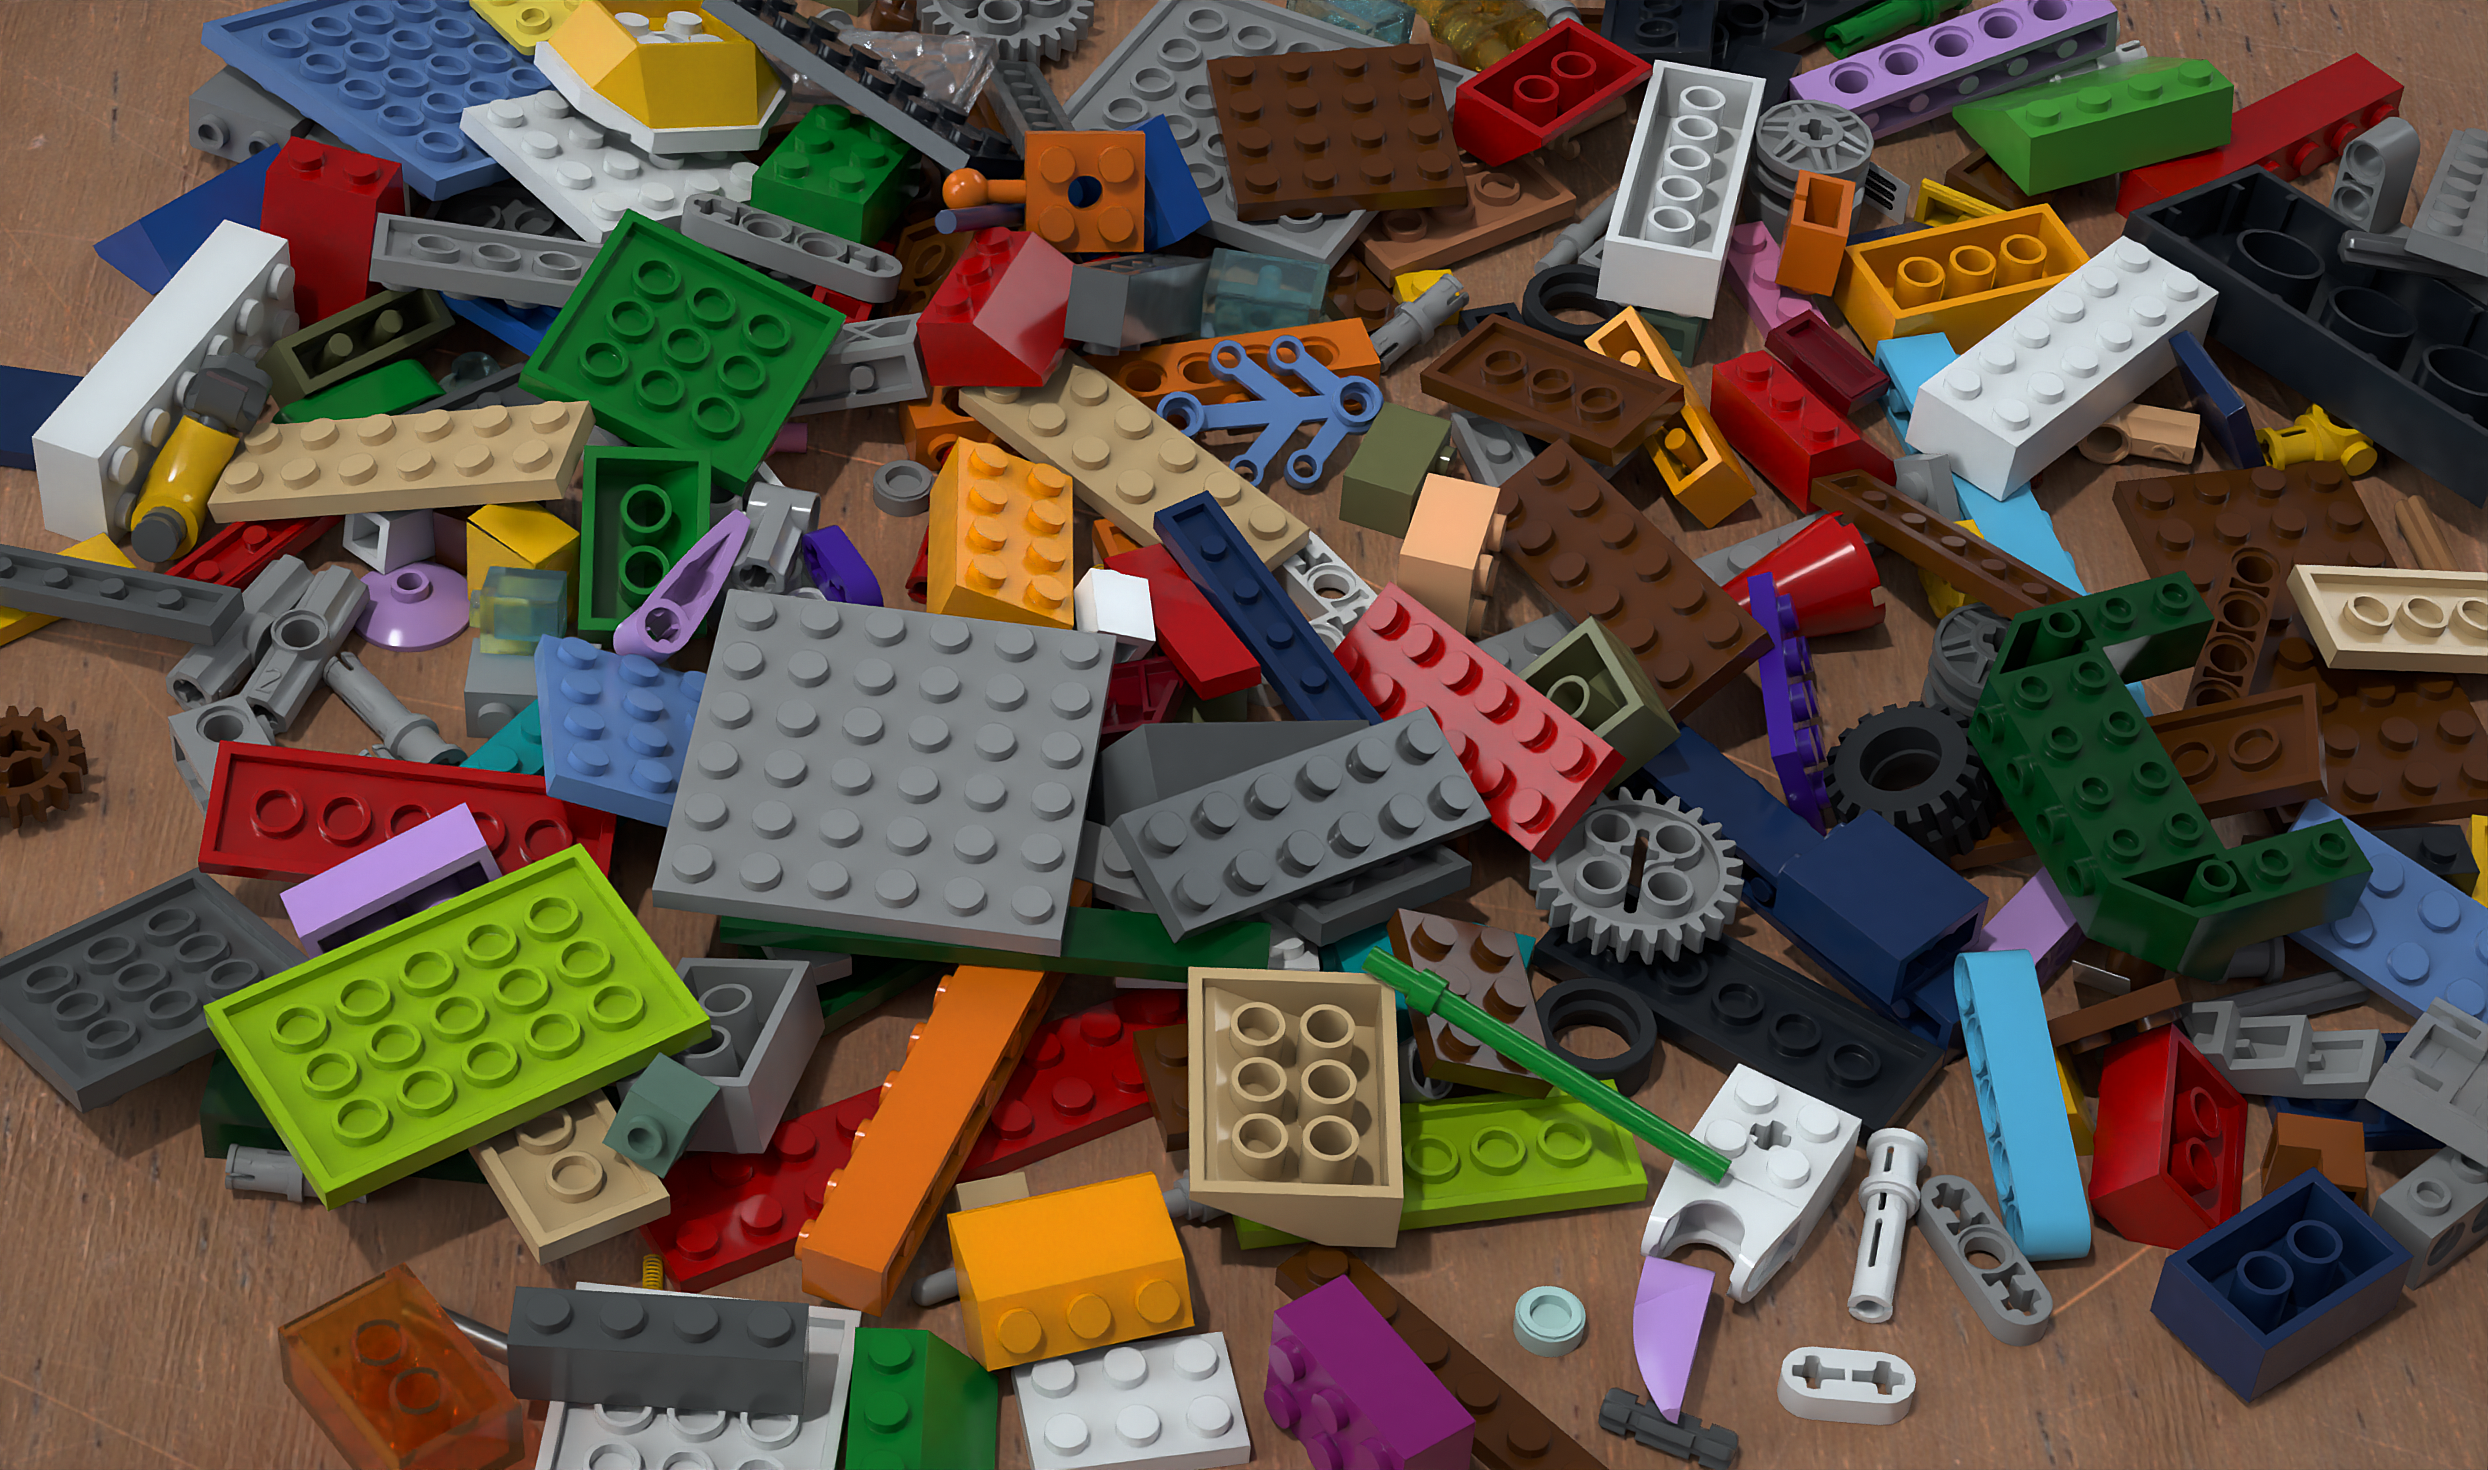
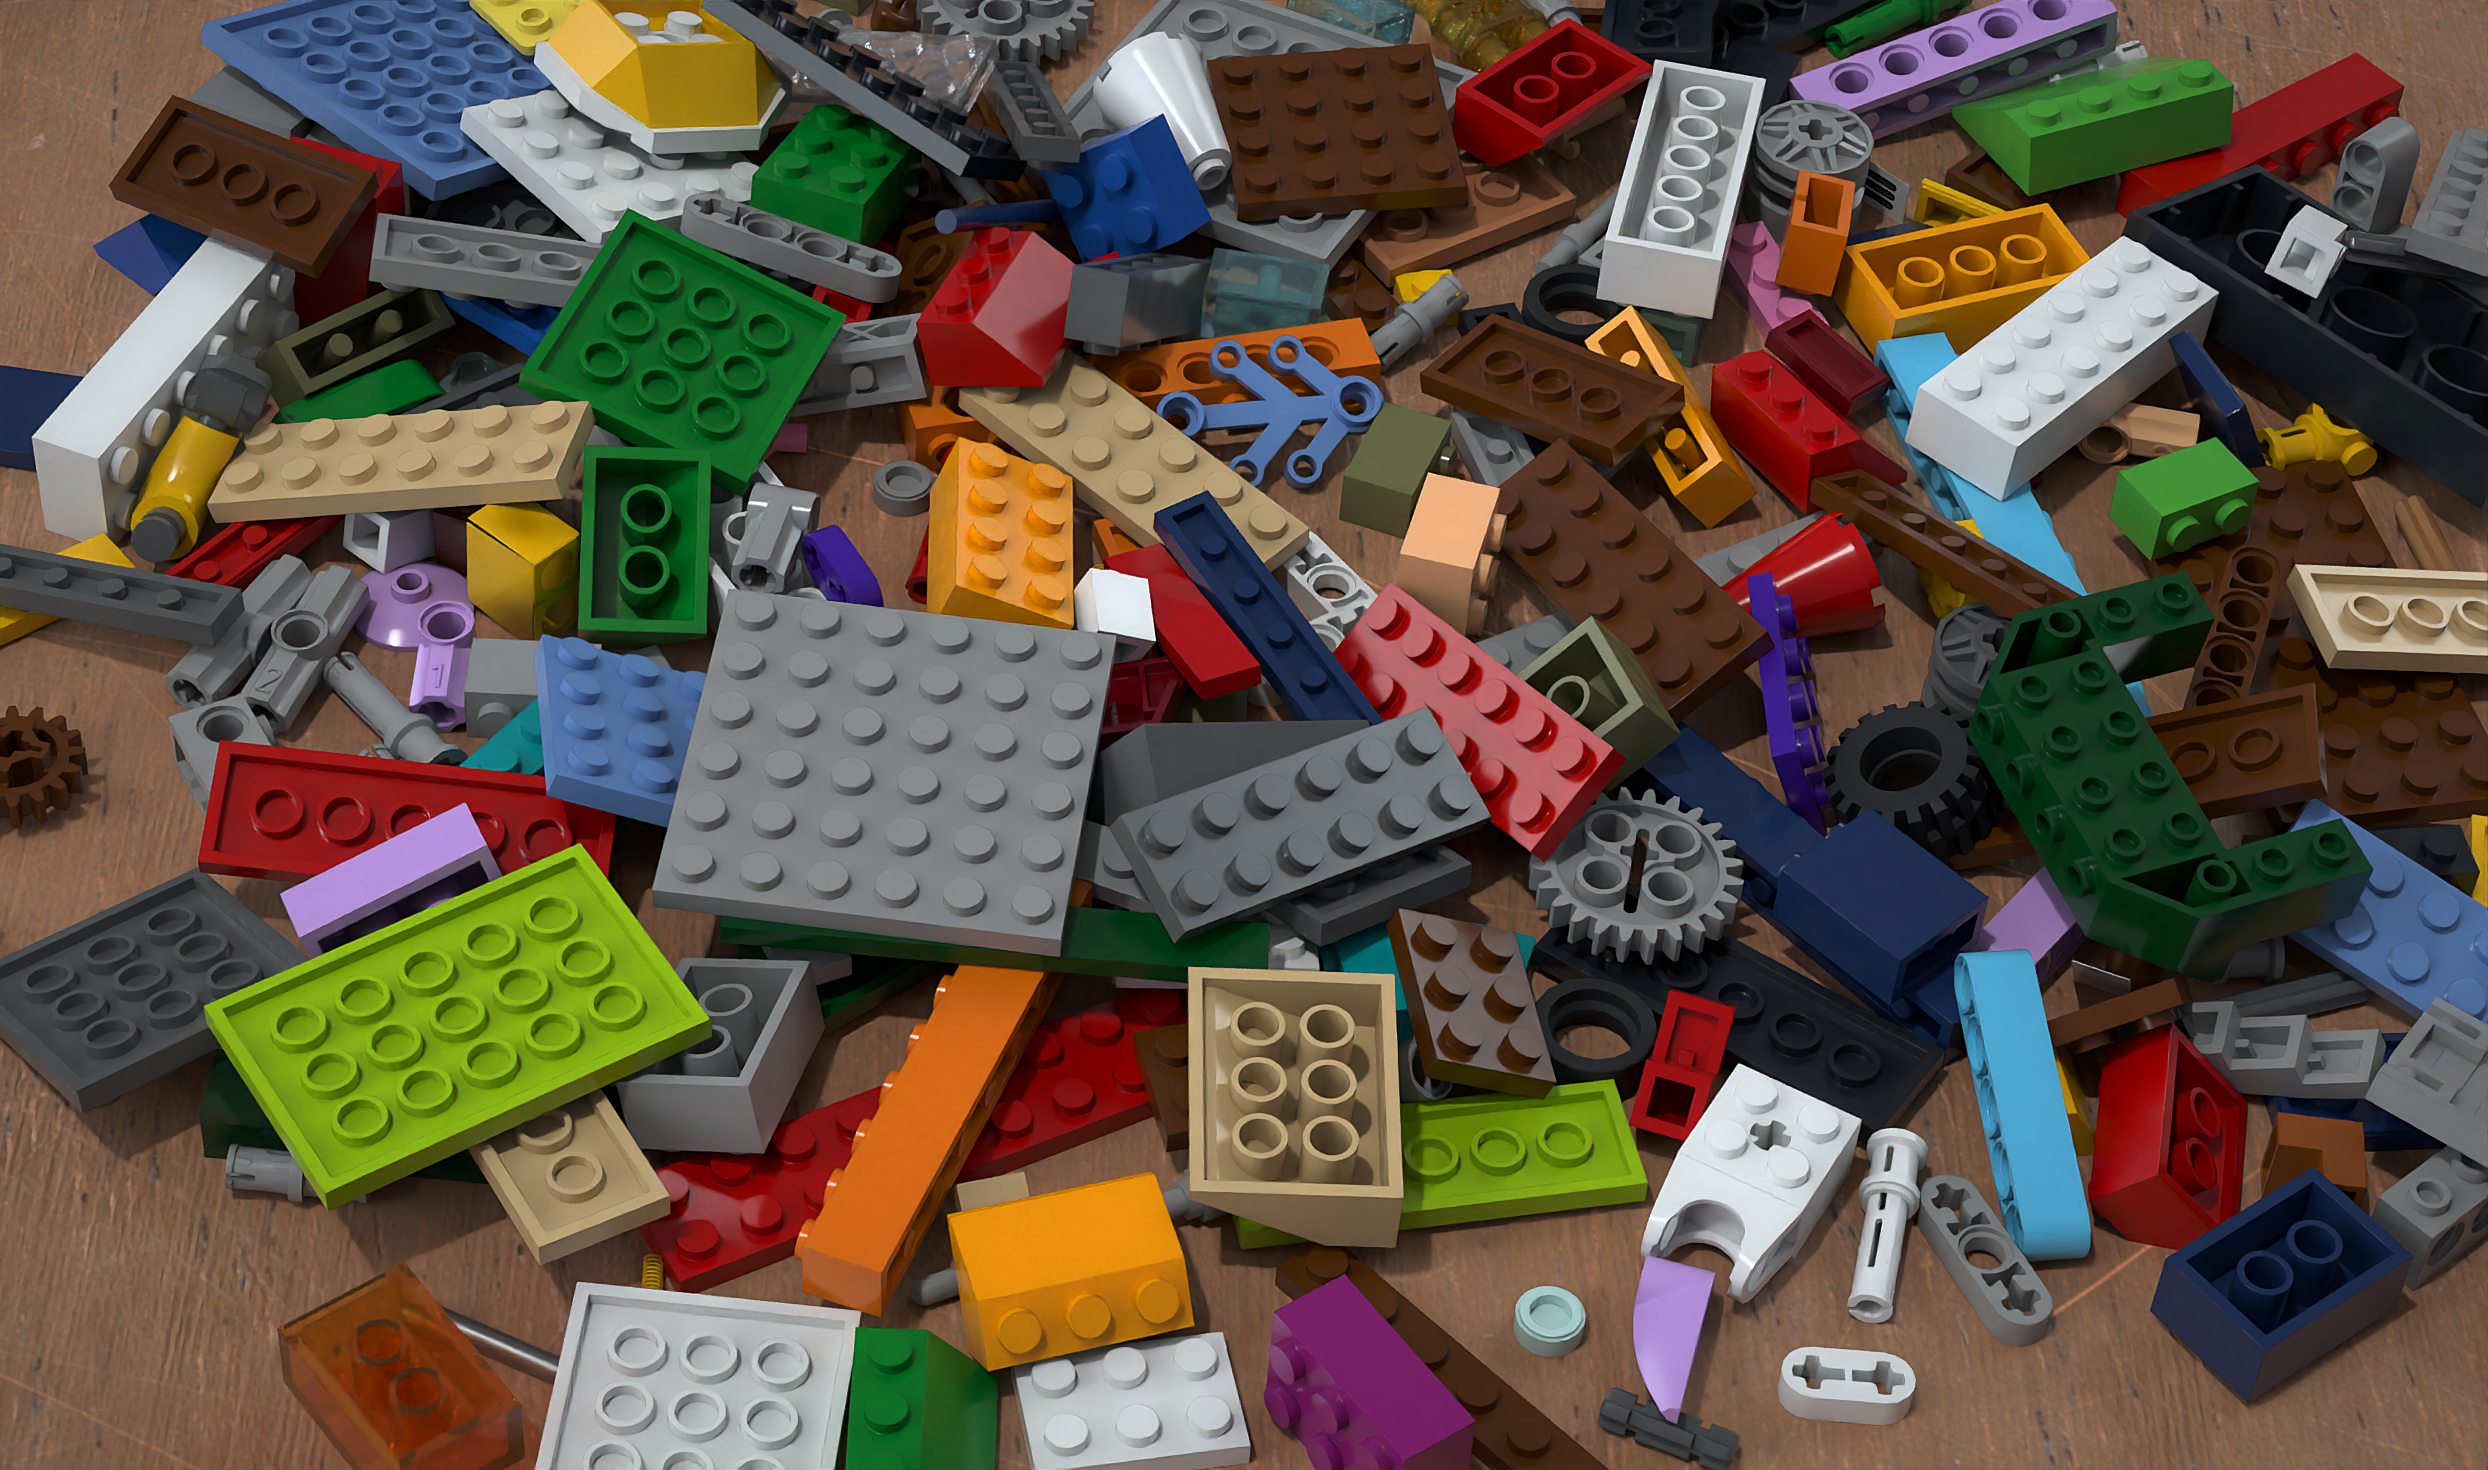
(244, 186): none -> reddish brown plate
(442, 663): none -> lavender piece
(518, 609): clear light blue brick -> none
(658, 1350): dark grey brick -> none
(661, 1115): sand green brick -> none
(683, 594): lavender piece -> none
(1050, 167): orange plate -> none
(1168, 78): none -> white cone
(1430, 994): green bar -> none
(1684, 1065): none -> red brick
(1928, 481): light grey bracket -> none
(2183, 499): none -> bright green brick
(2308, 251): none -> white brick

